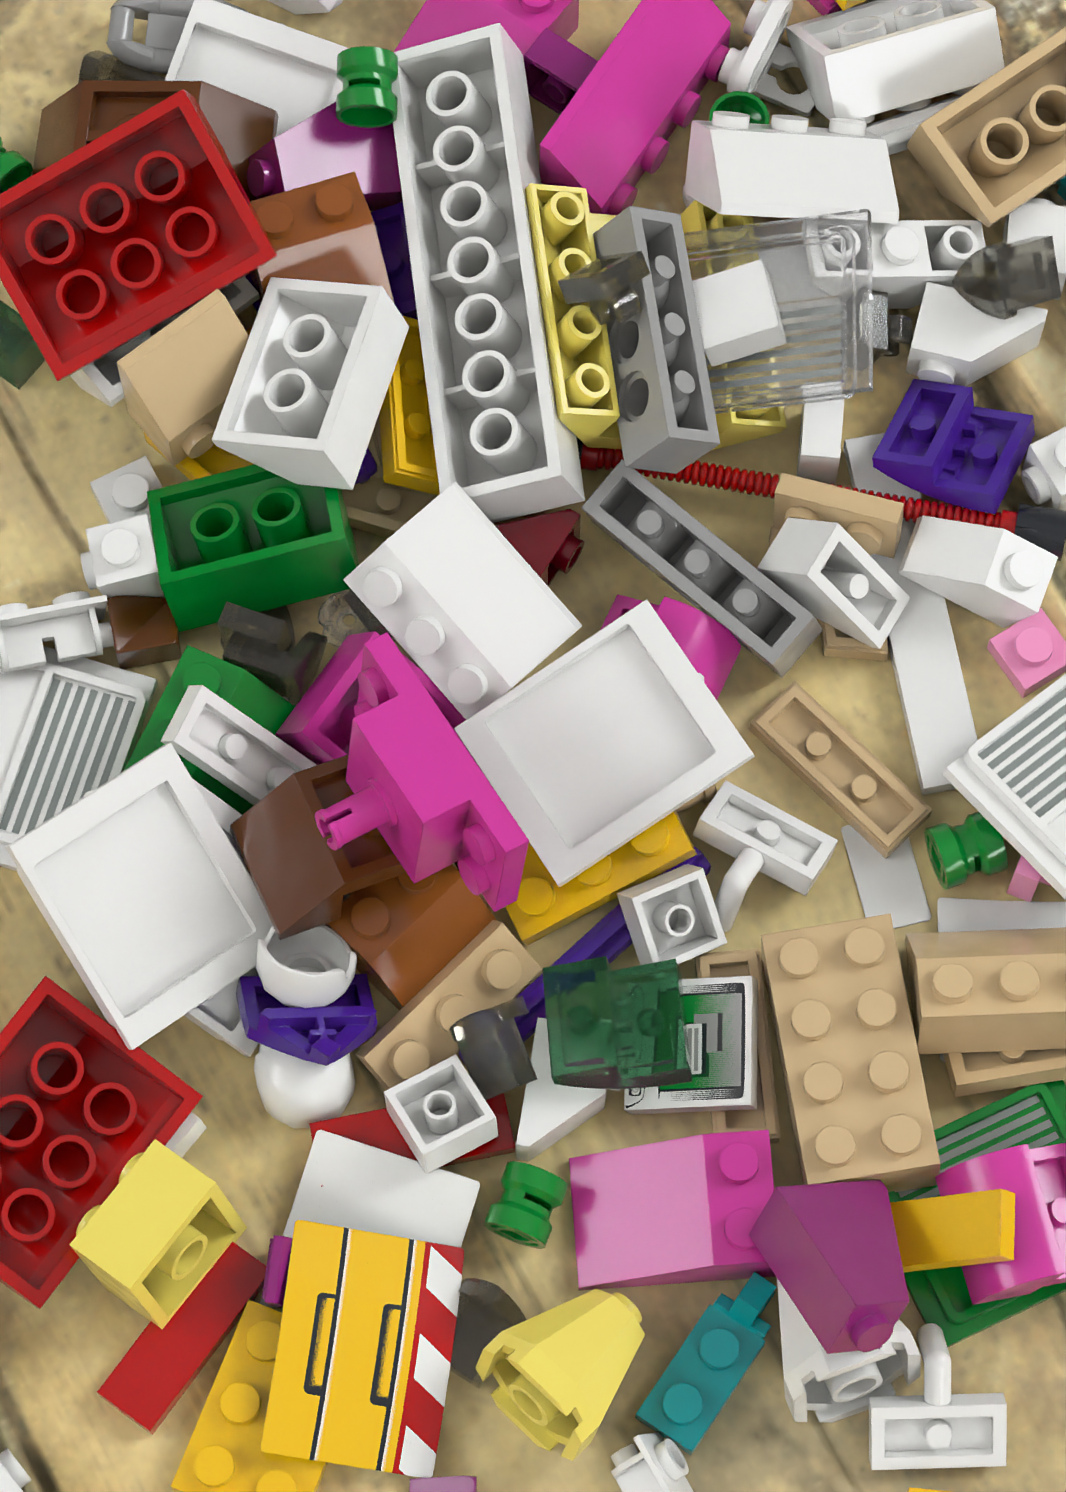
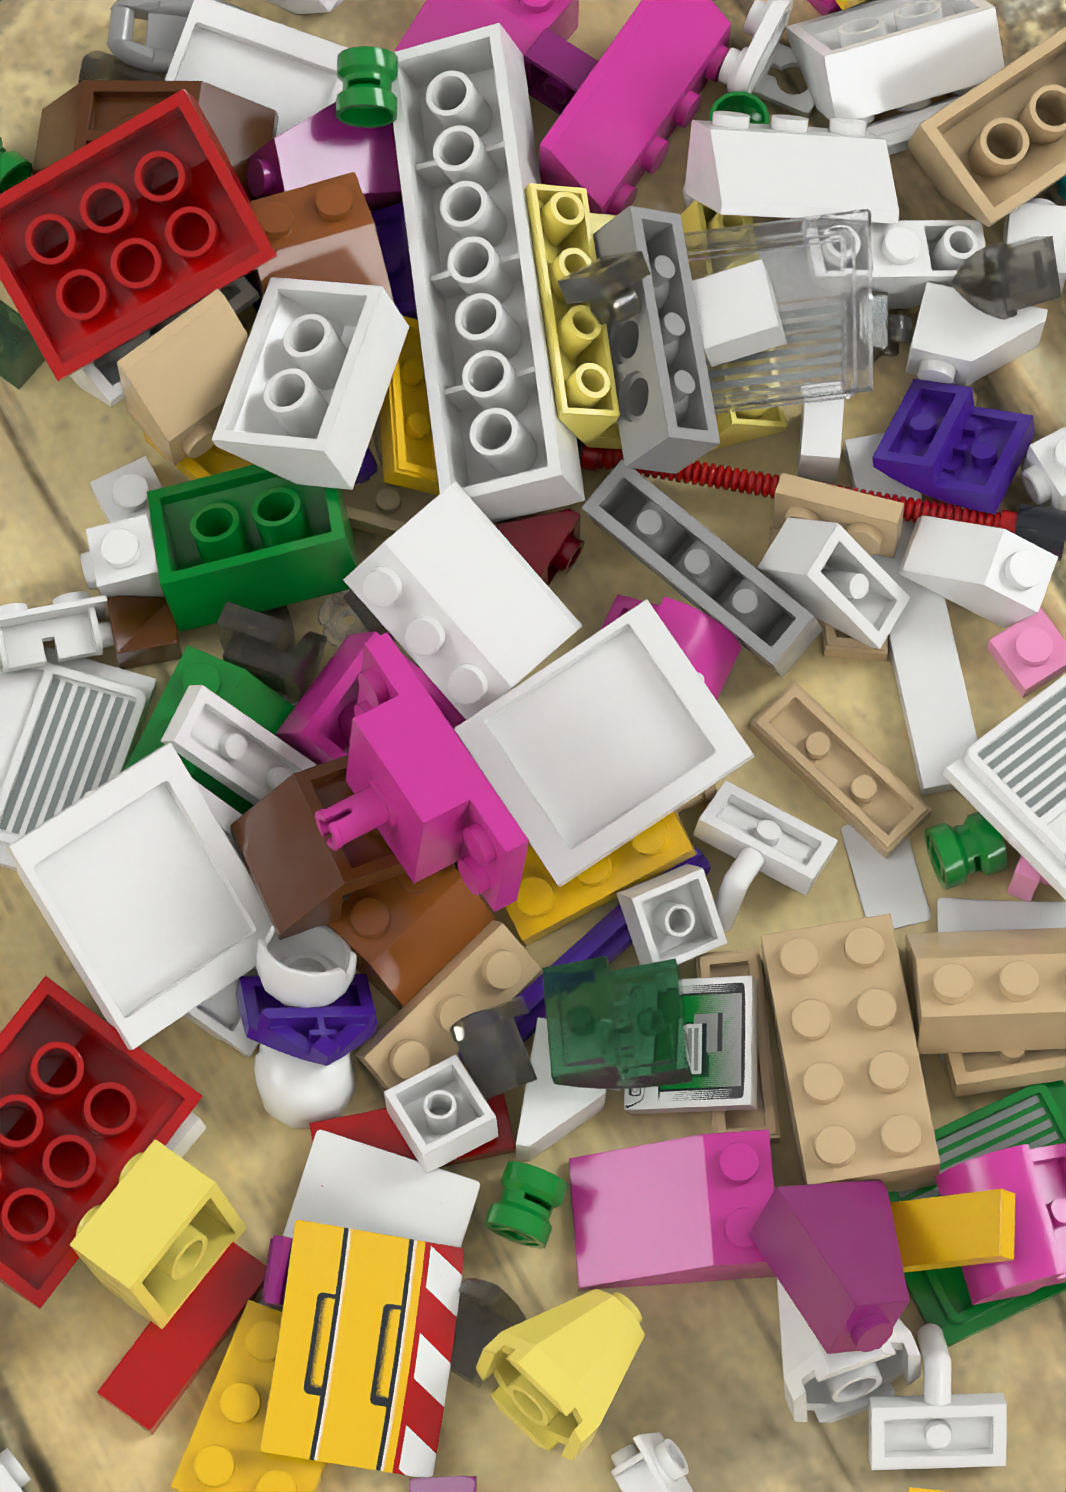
(709, 1366): teal hinge -> none

